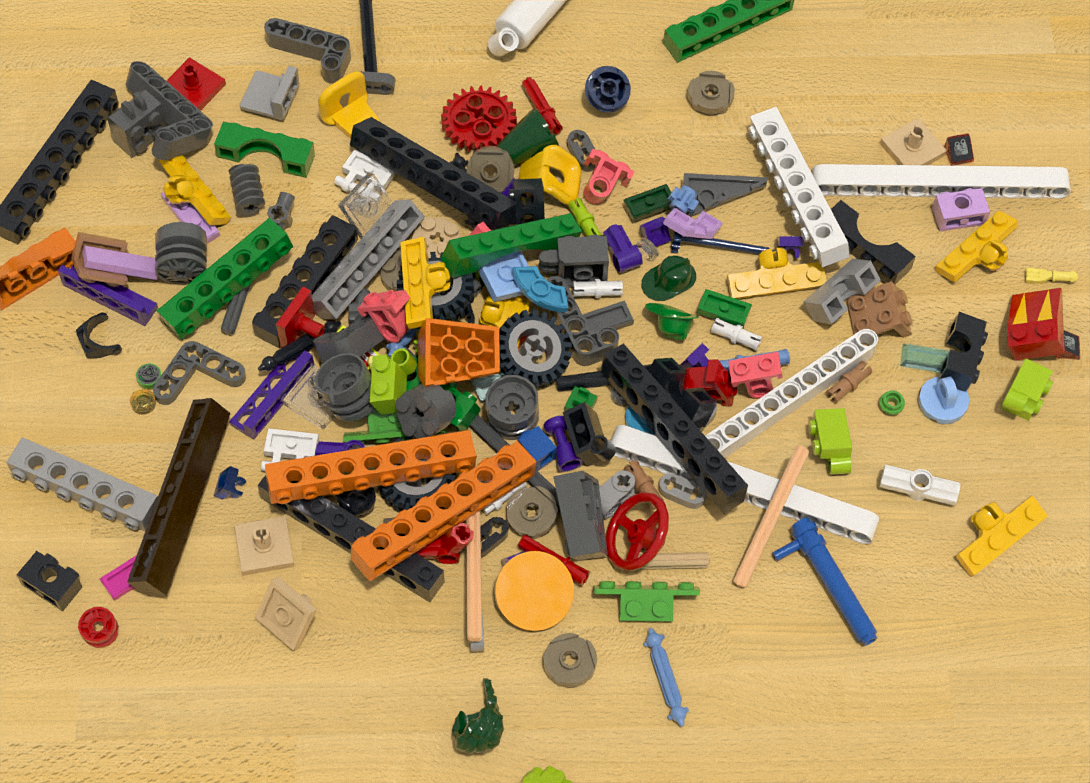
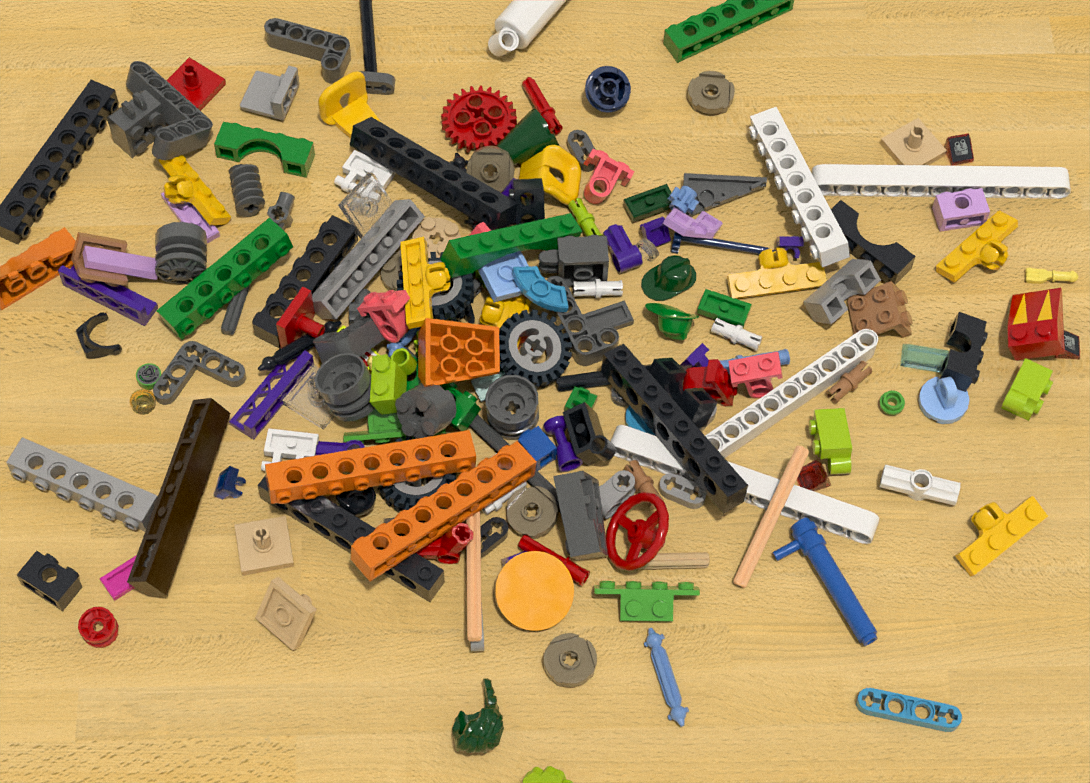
(813, 476): none -> clear red slope
(909, 705): none -> dark azure beam

